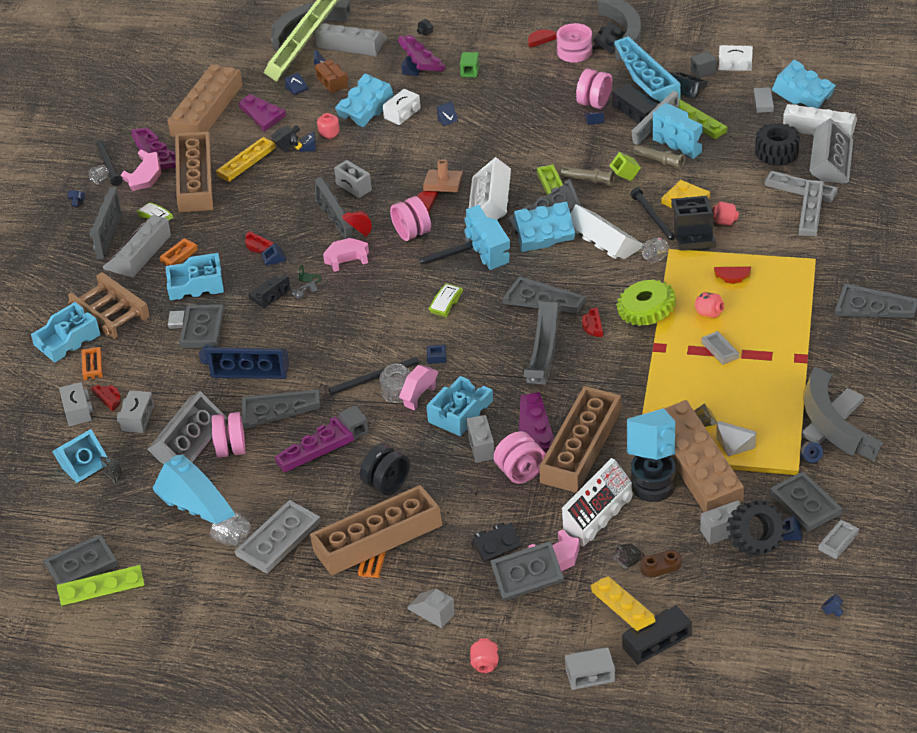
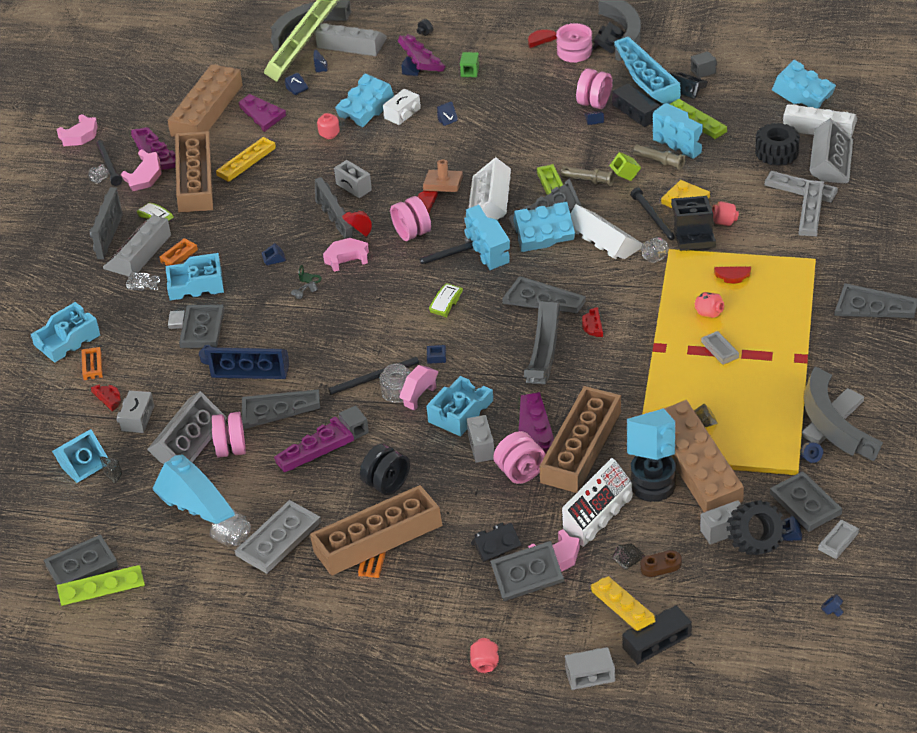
(76, 197): dark blue tile -> none
(76, 404): light grey brick -> none
(79, 133): none -> bright pink piece
(116, 293): medium nougat fence -> none
(140, 281): none -> clear plate
(256, 243): red tile -> none
(270, 291): black bracket -> none
(286, 137): black piece -> none
(308, 142): dark blue slope -> none
(331, 76): dark orange brick -> none
(434, 607): light grey slope -> none
(645, 127): light grey tile -> none
(646, 302): lime gear -> none
(735, 58): white brick -> none
(735, 438): light grey slope -> none
(763, 100): light grey tile -> none

